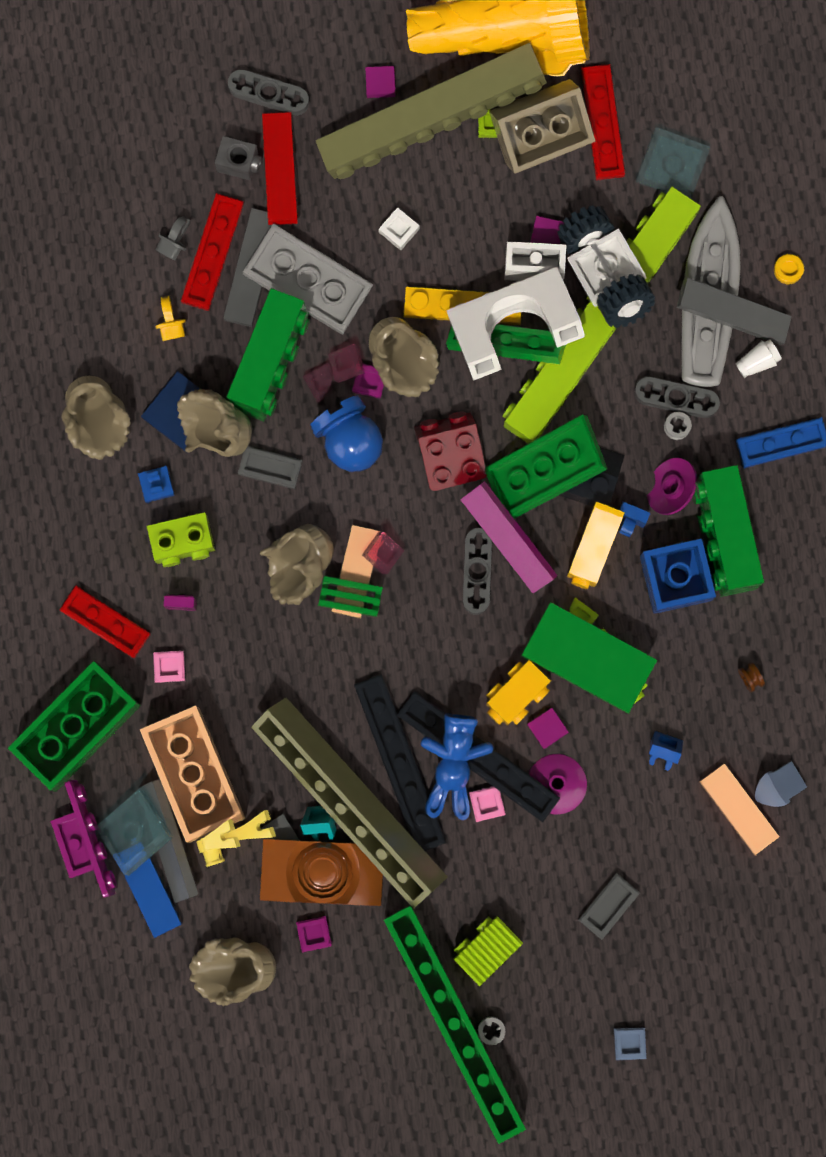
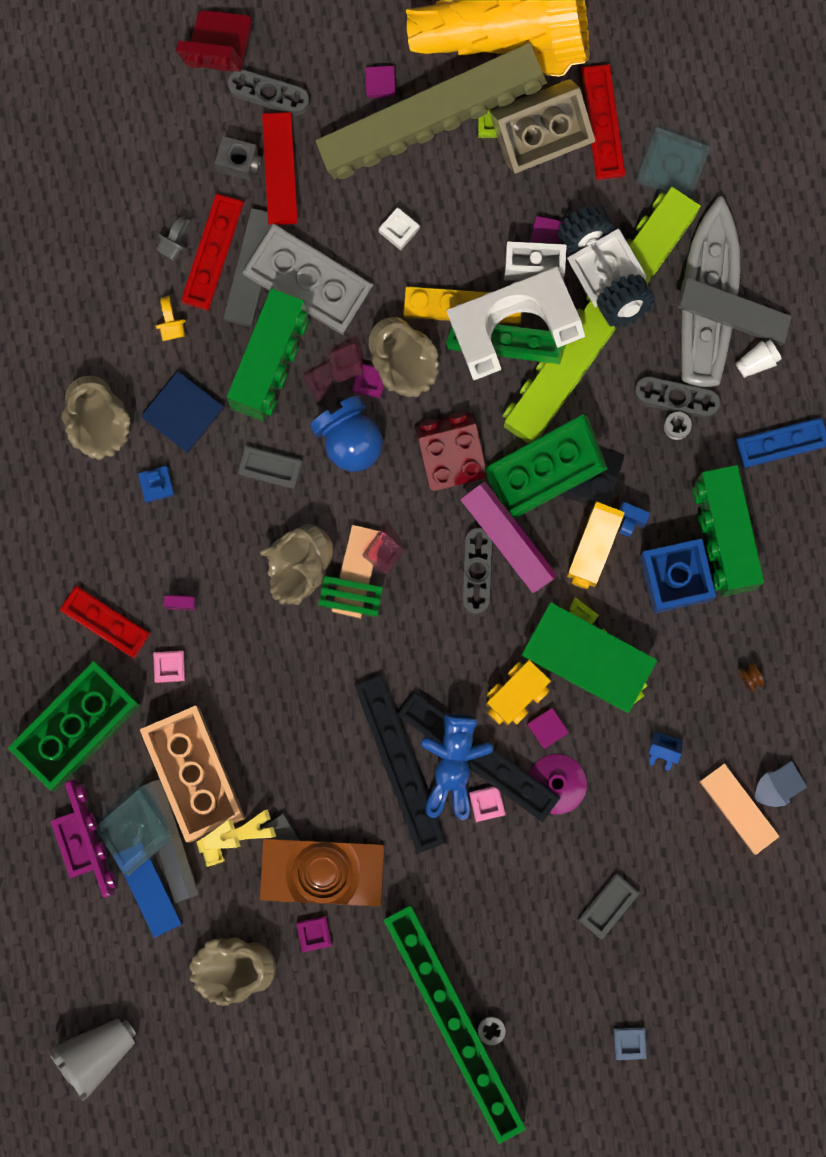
(92, 1055): none -> light grey cone
(181, 539): lime brick -> none
(213, 423): dark tan hair -> none
(217, 41): none -> dark red bracket
(318, 821): teal tile -> none
(349, 802): olive brick -> none
(487, 950): lime brick -> none
(673, 486): magenta dish -> none
(788, 269): yellow tile -> none

